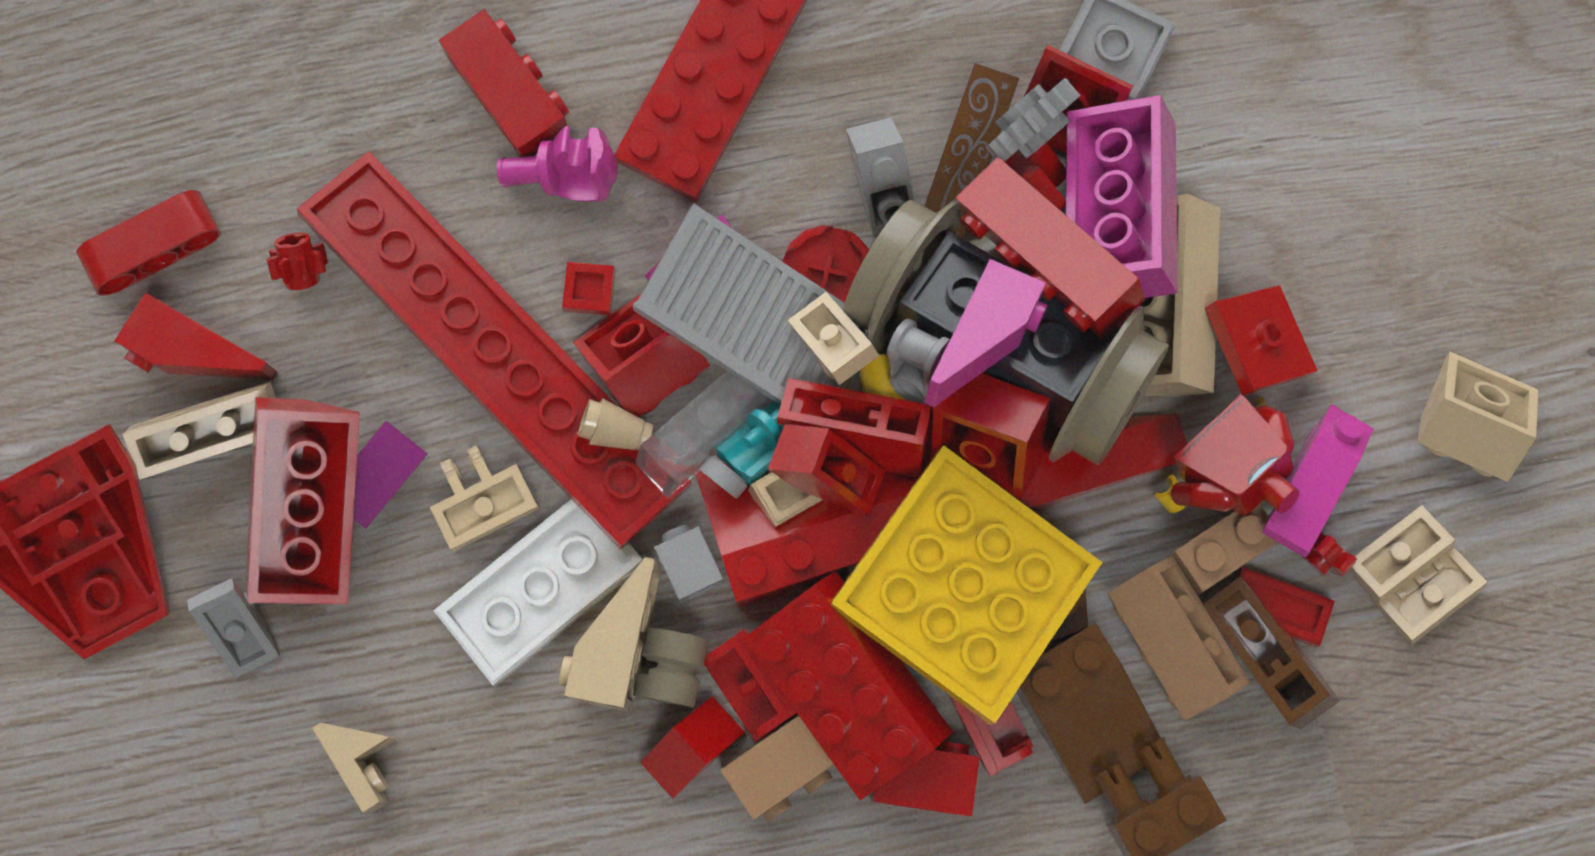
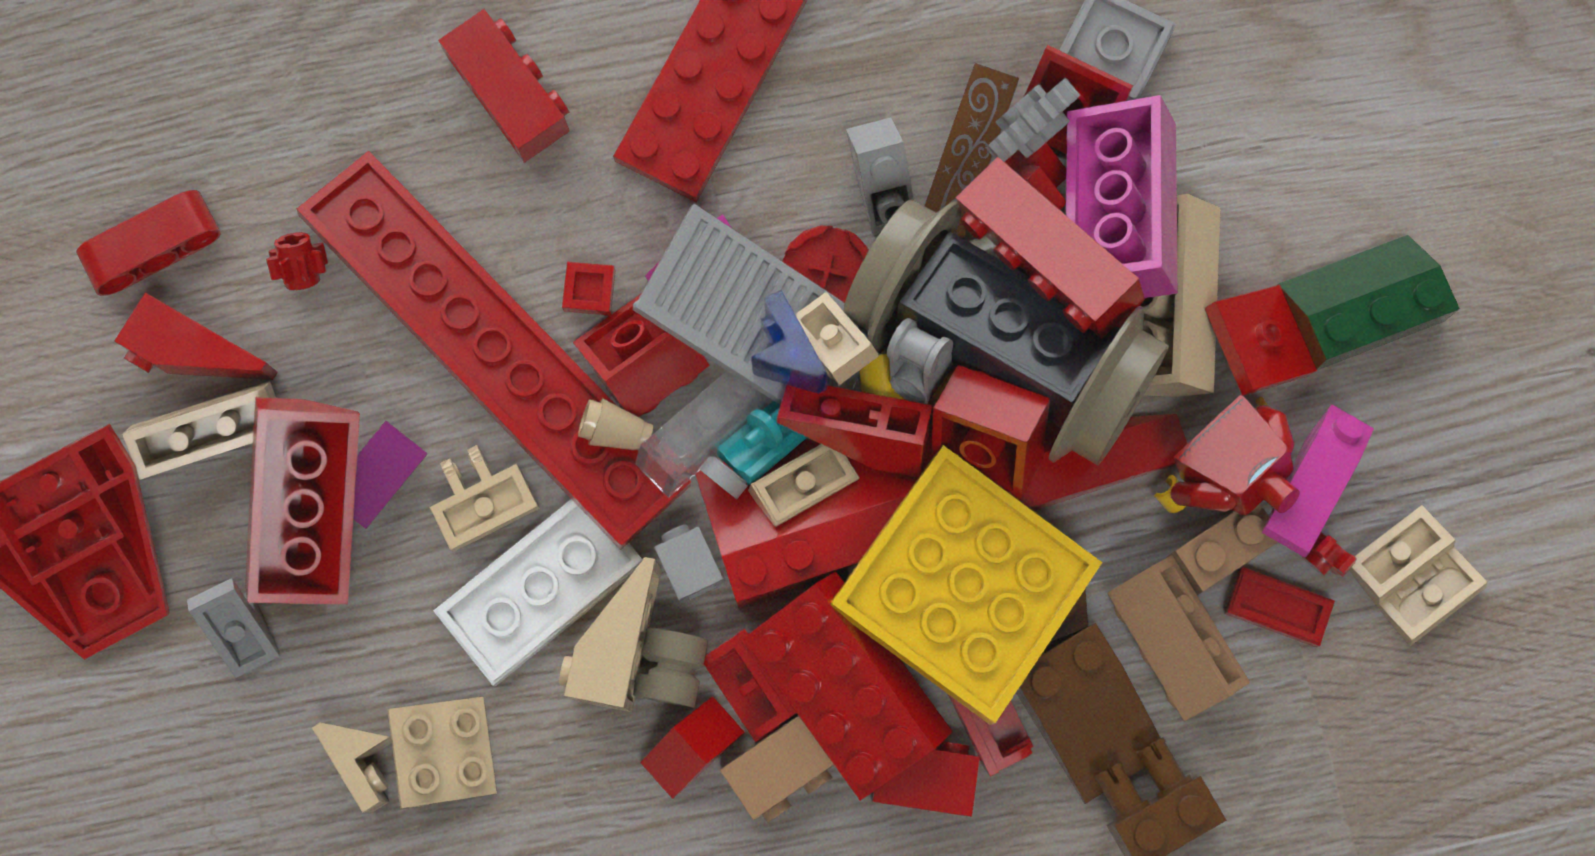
(441, 752): none -> tan hinge
(566, 167): dark pink piece -> none
(792, 354): none -> clear blue slope
(826, 467): red slope -> none
(989, 329): slope -> none
(1270, 654): reddish brown slope -> none
(1369, 300): none -> dark green slope
(1479, 418): tan slope -> none

